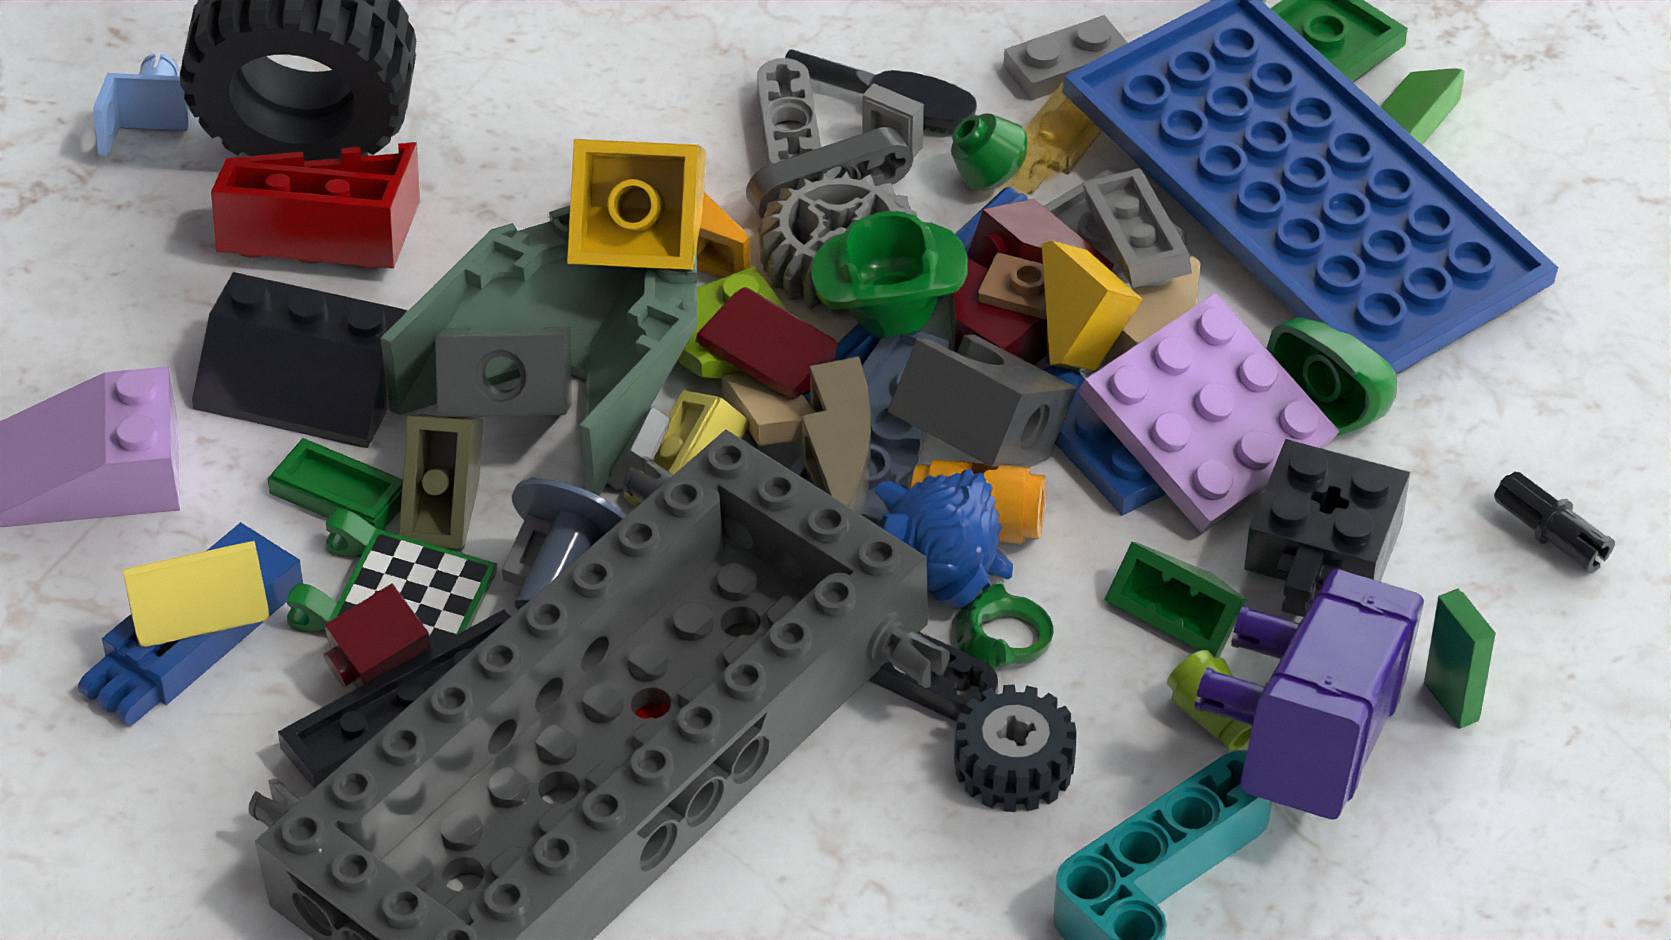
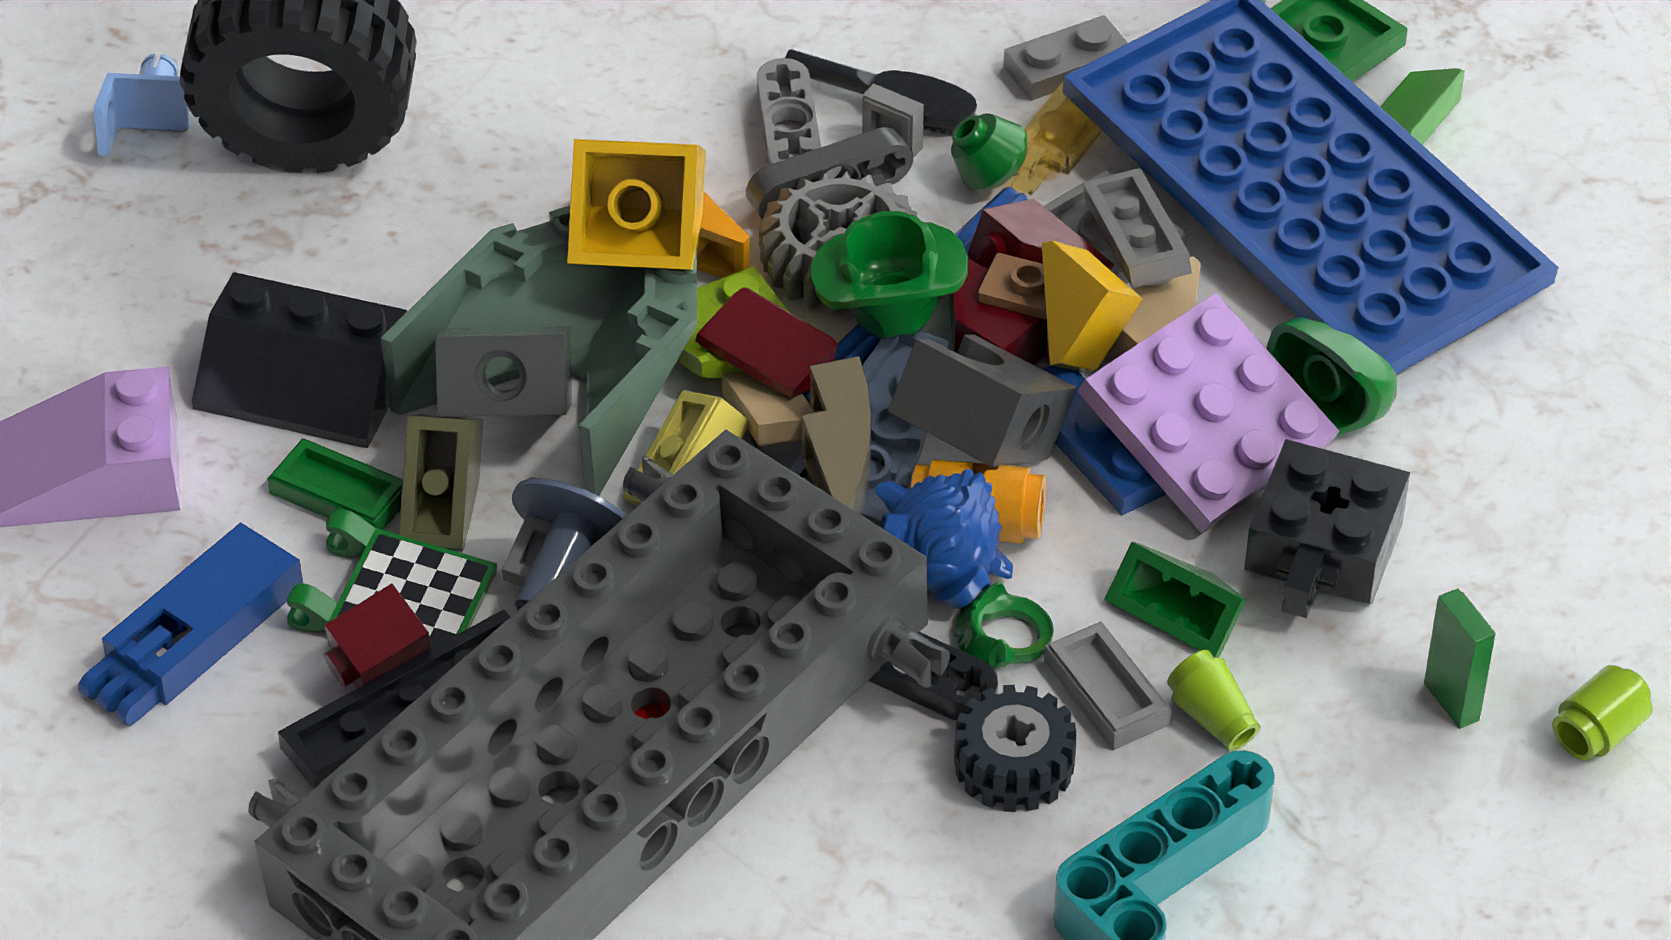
(196, 594): light yellow slope -> none
(317, 209): red wedge -> none
(642, 443): light grey tile -> none
(1107, 685): none -> light grey tile
(1326, 696): dark purple piece -> none
(1553, 521): black axle -> none
(1602, 712): none -> lime brick

